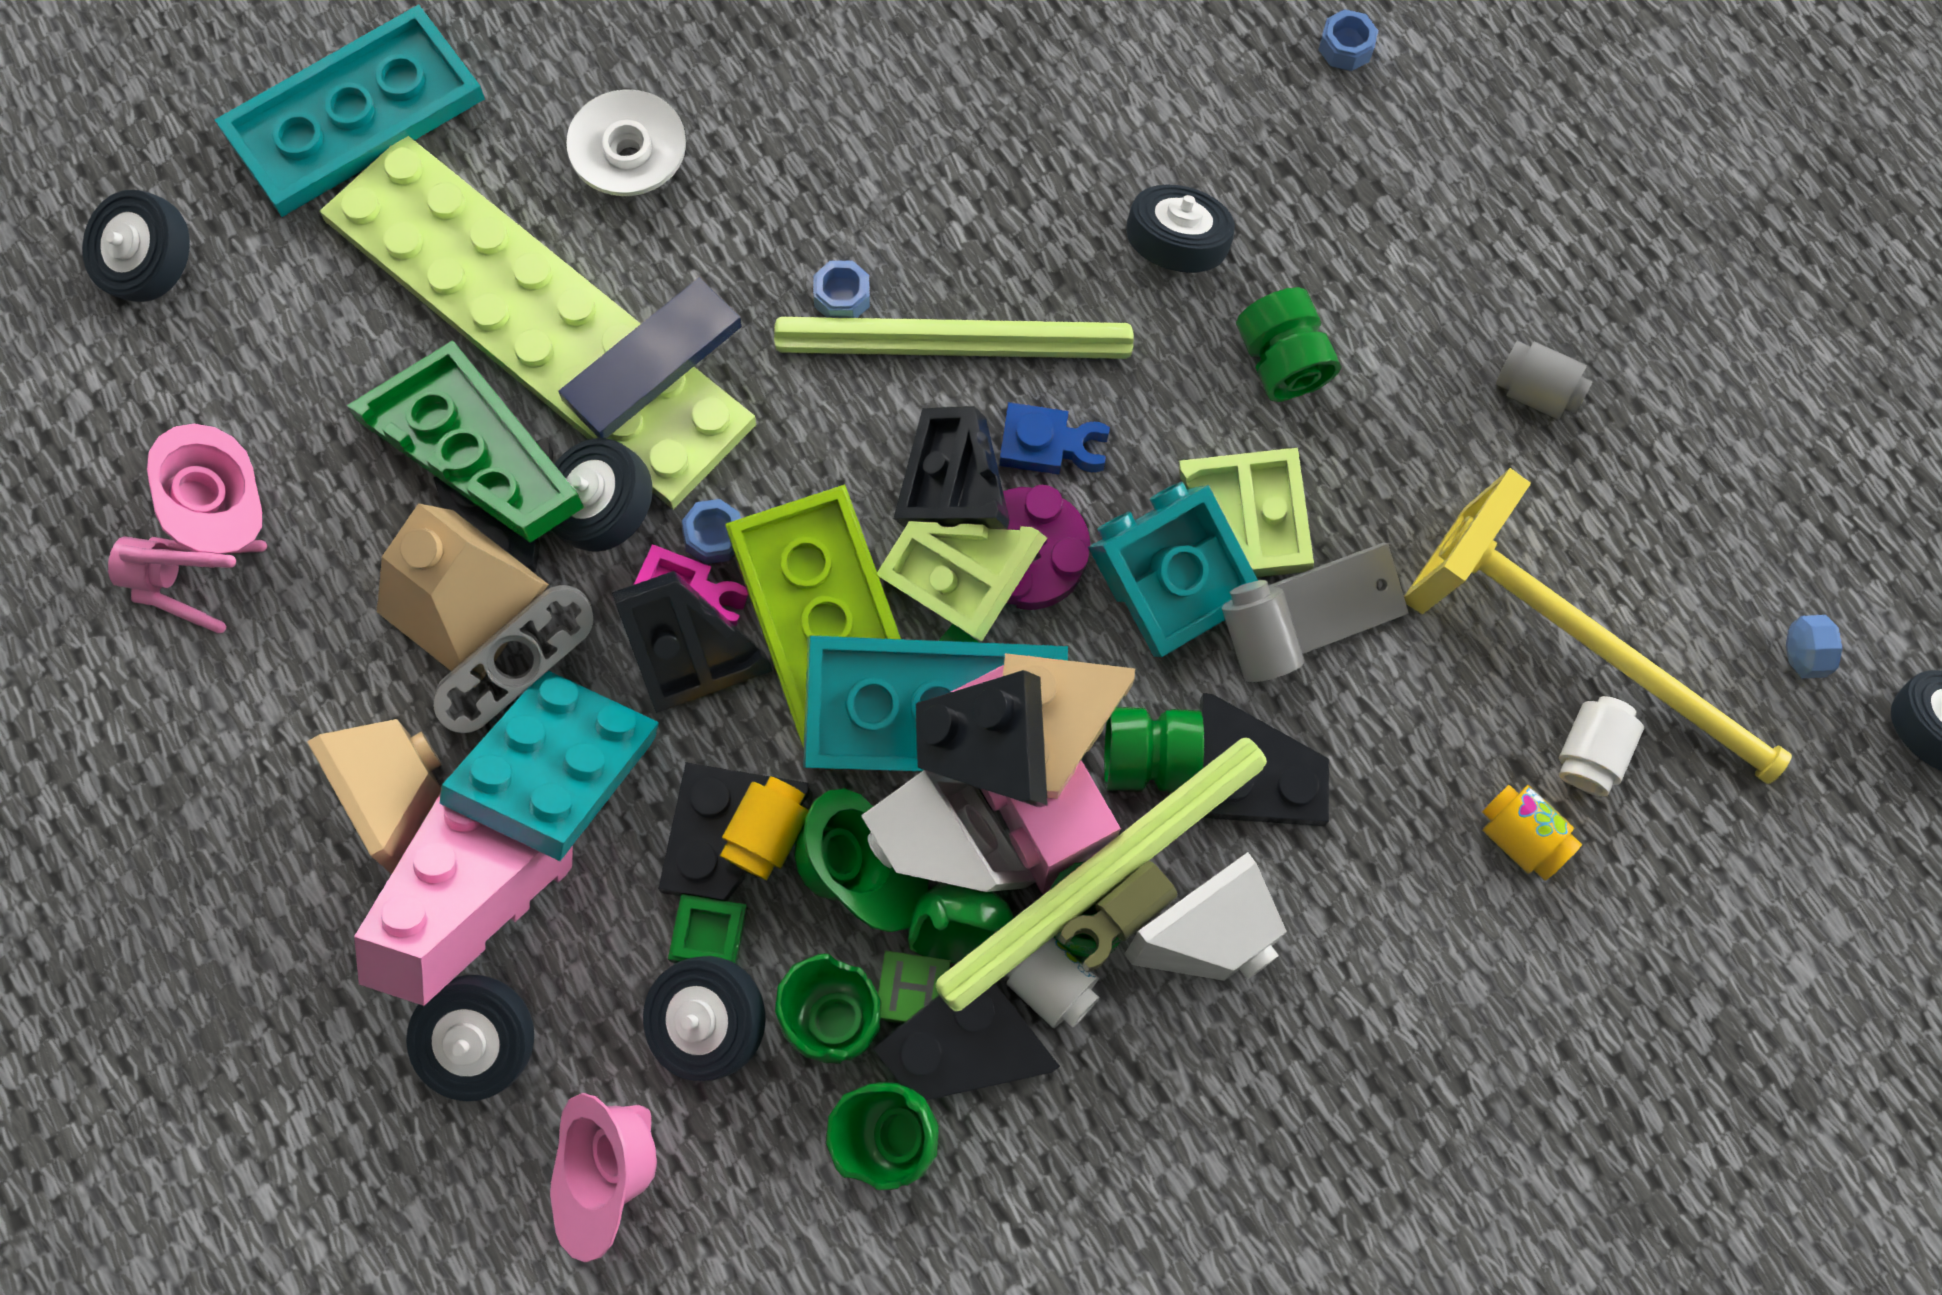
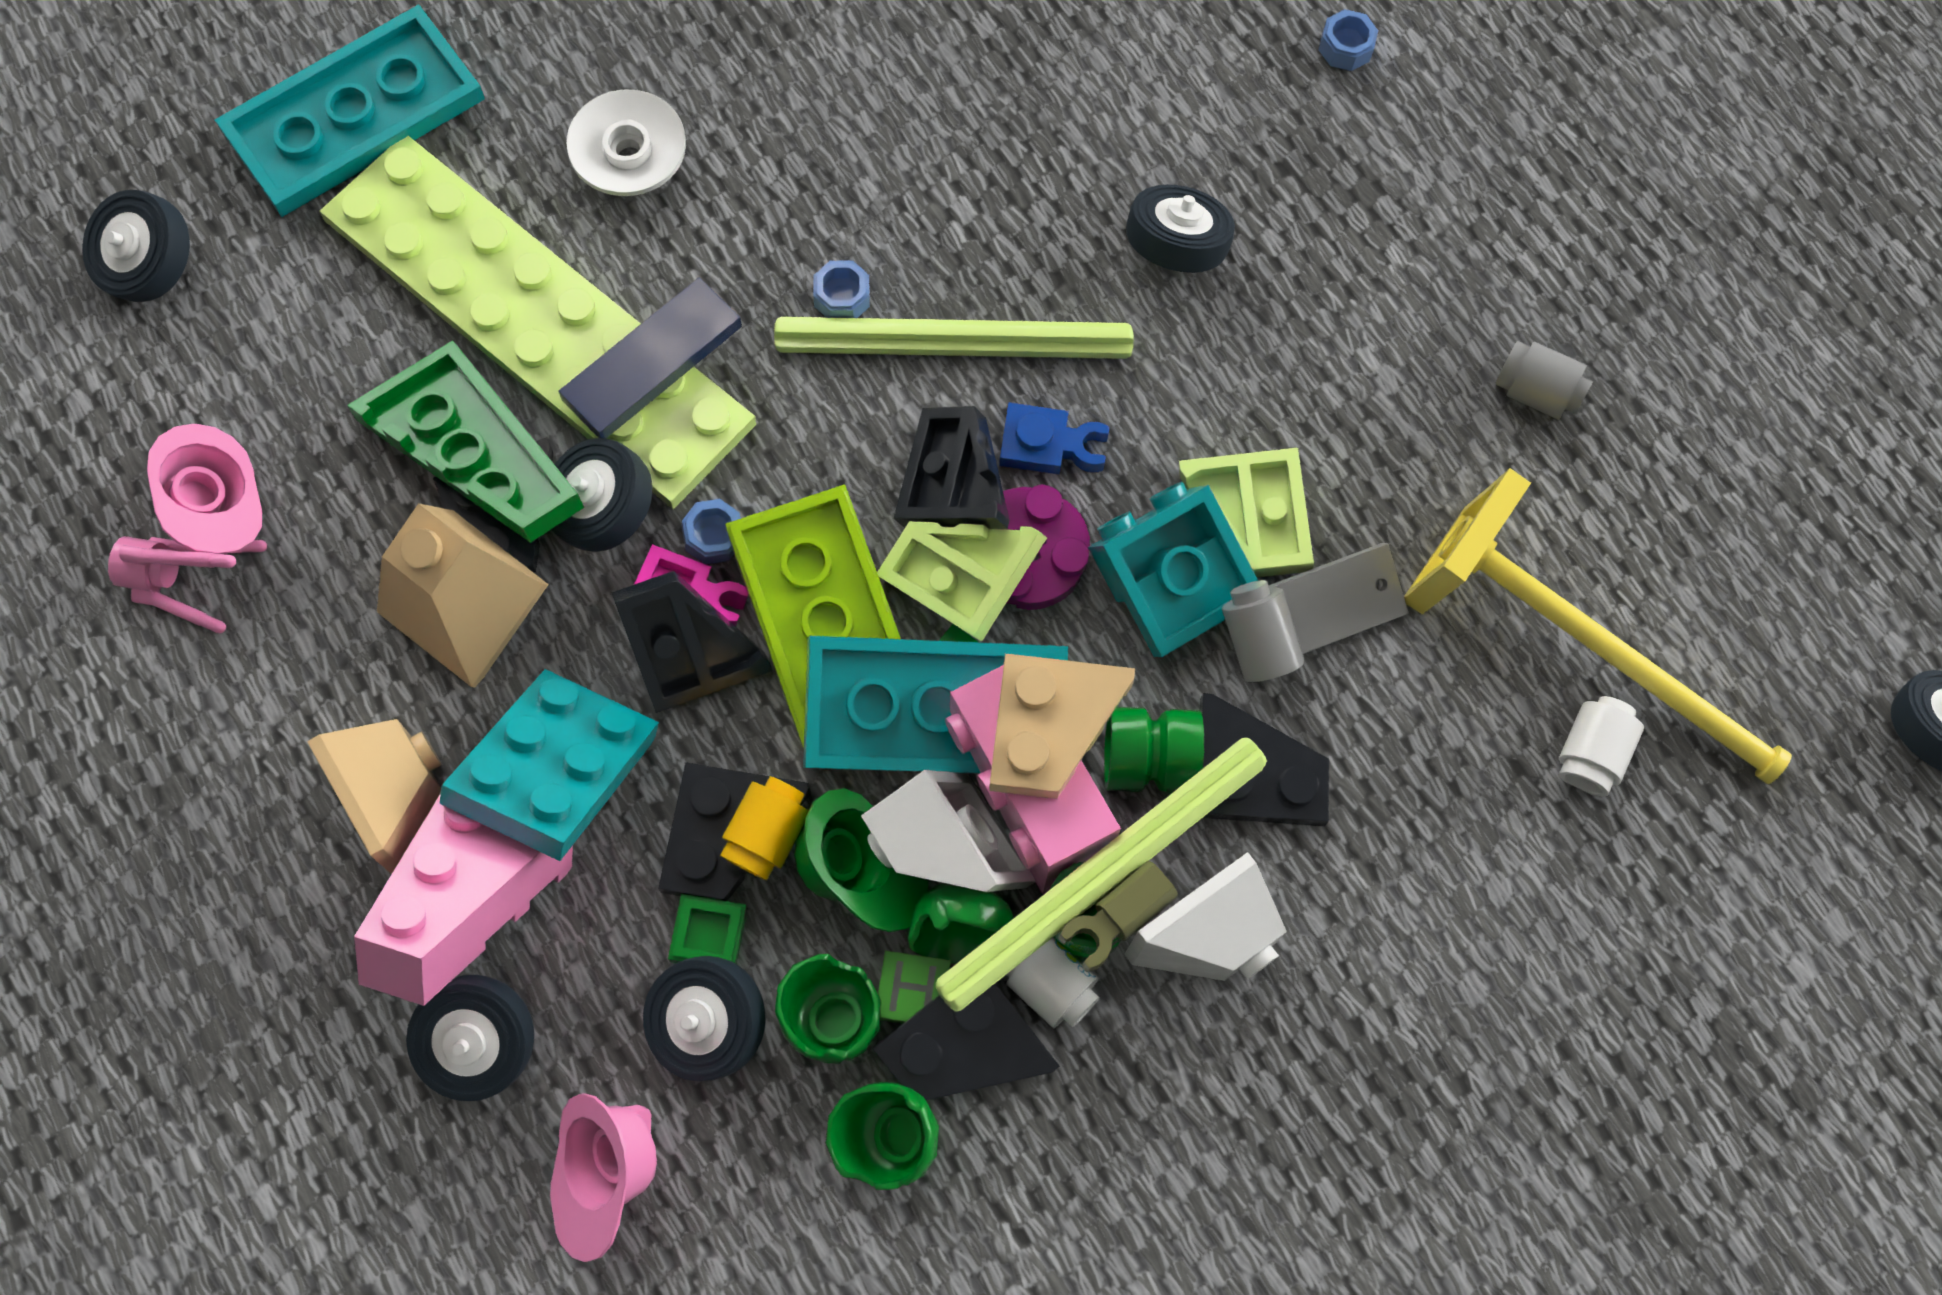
(487, 703): light grey beam -> none
(987, 737): black wing -> none
(1287, 339): green wheel -> none
(1530, 831): yellow brick -> none
(1814, 646): medium blue tile -> none

